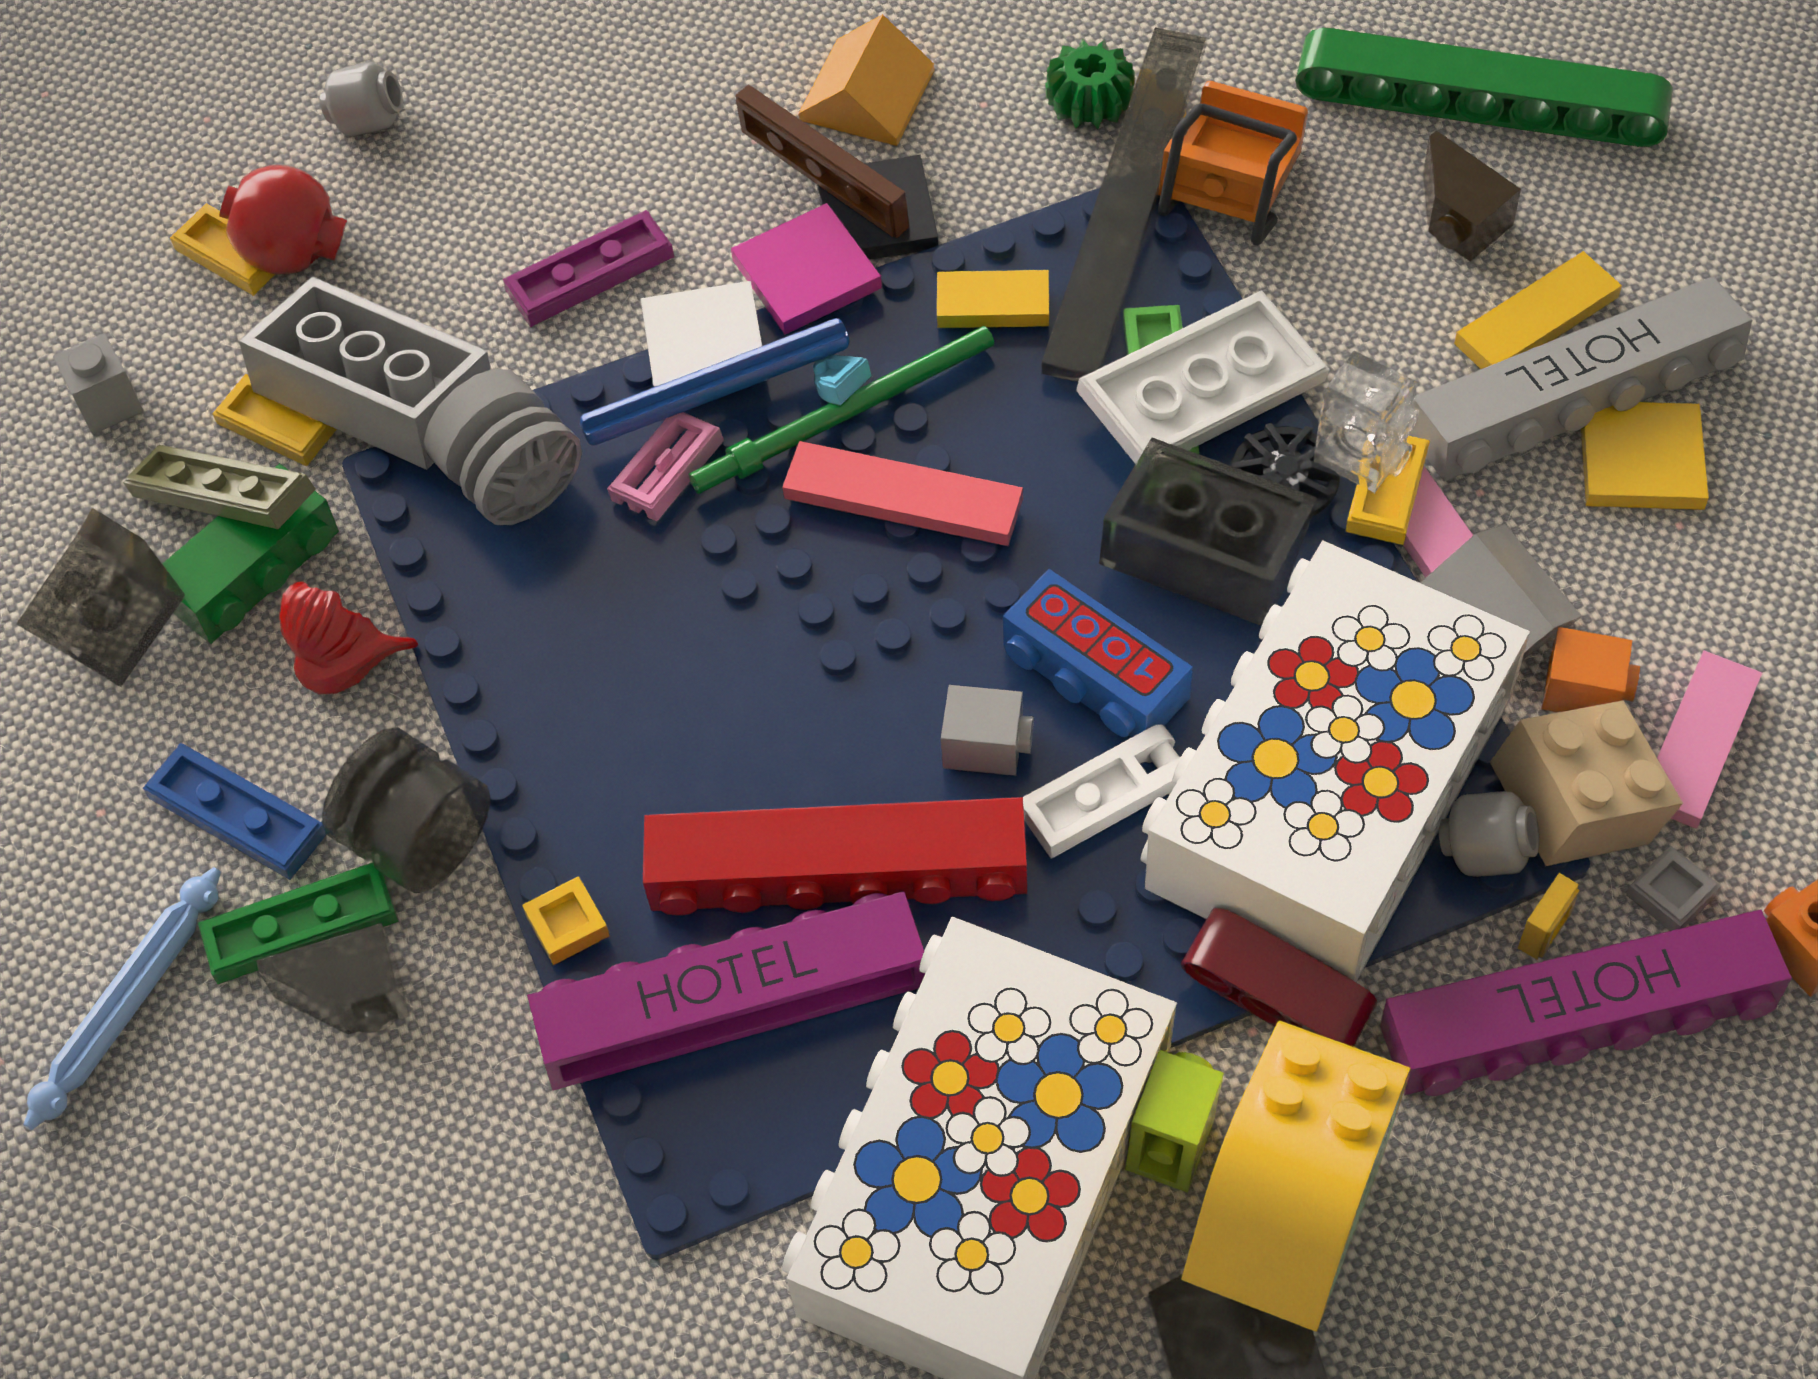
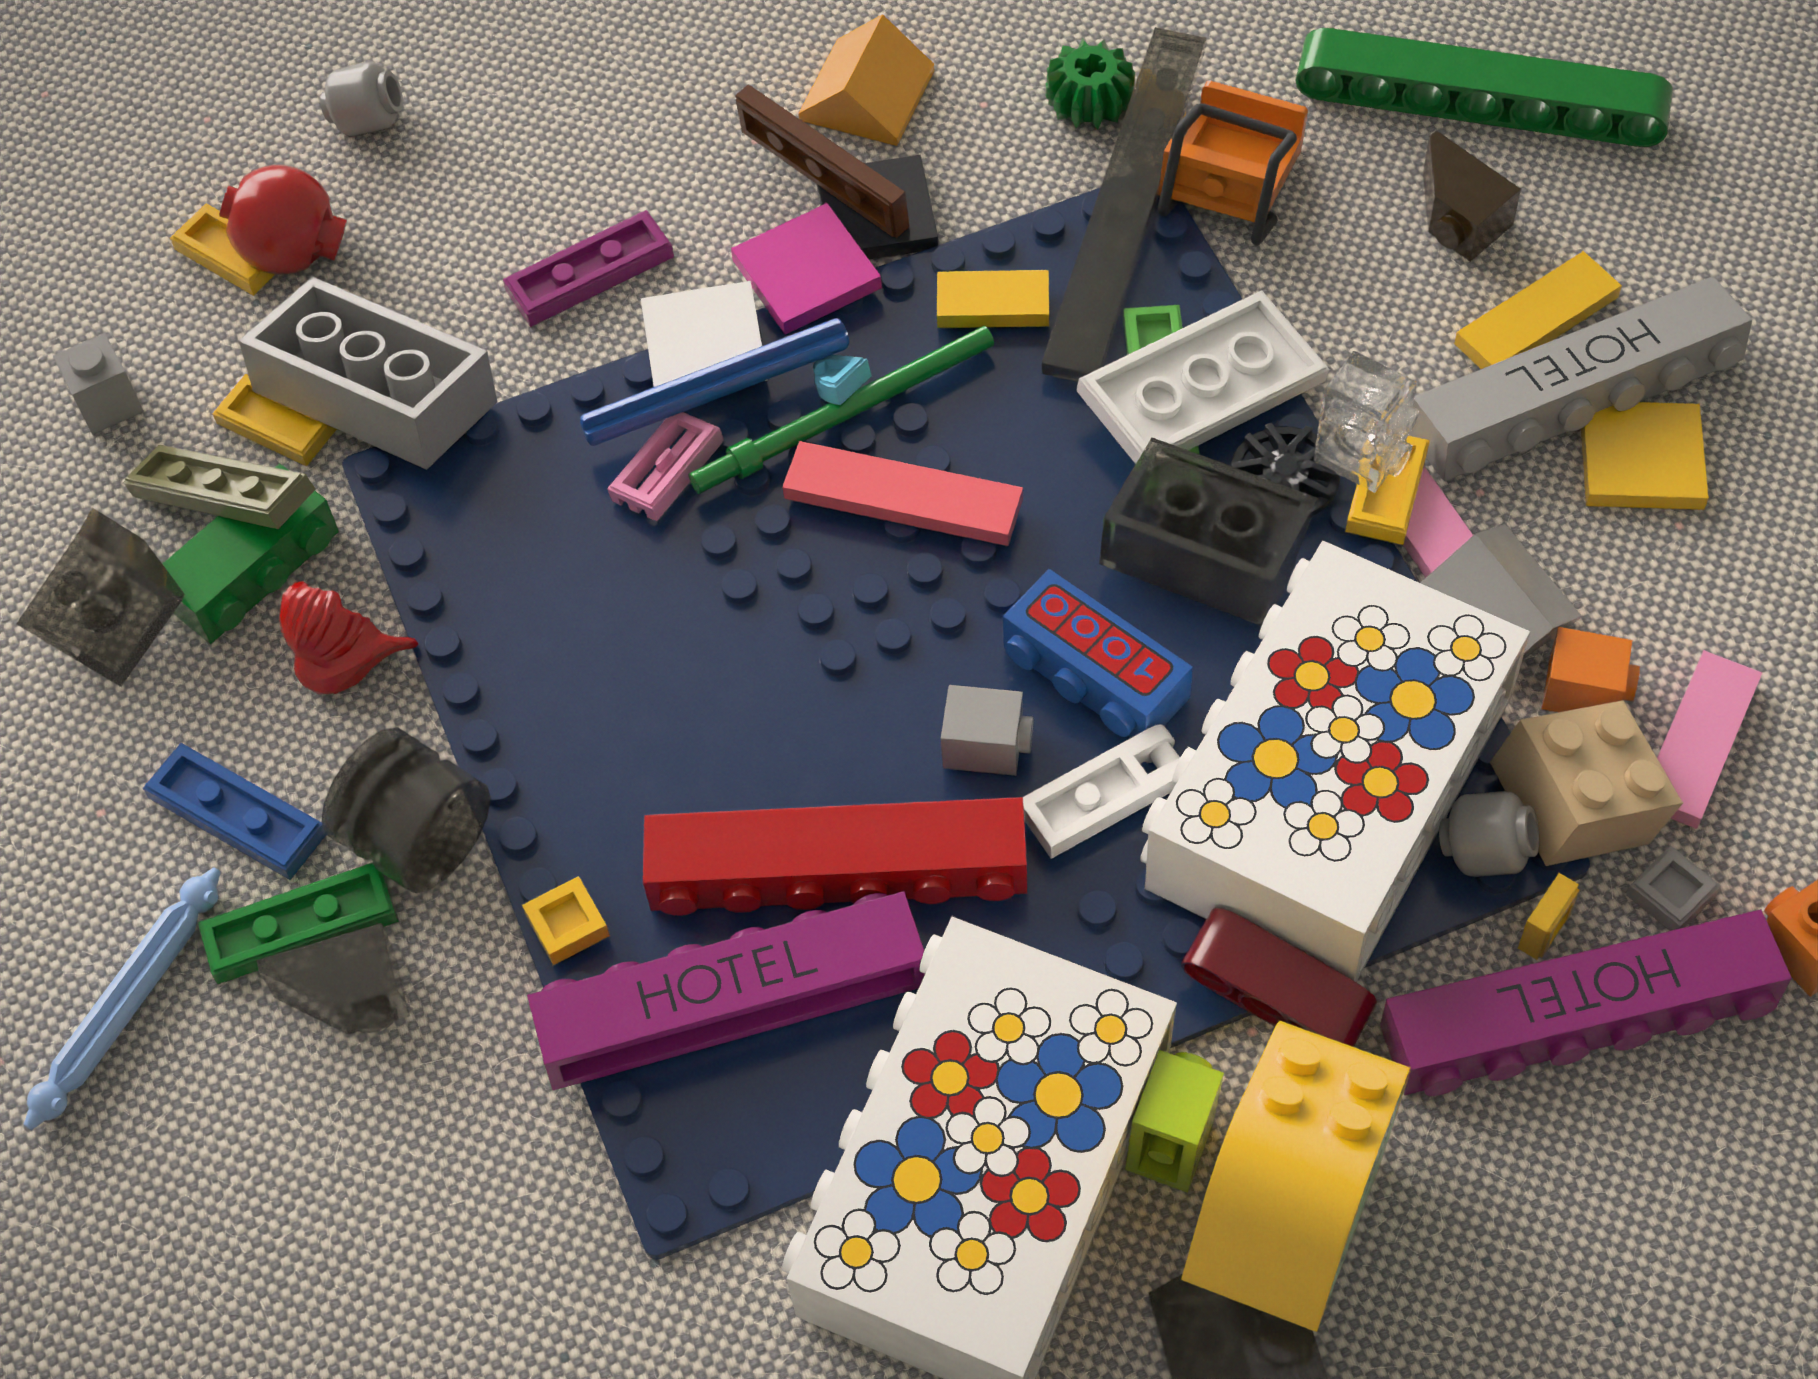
(502, 446): light grey wheel -> none

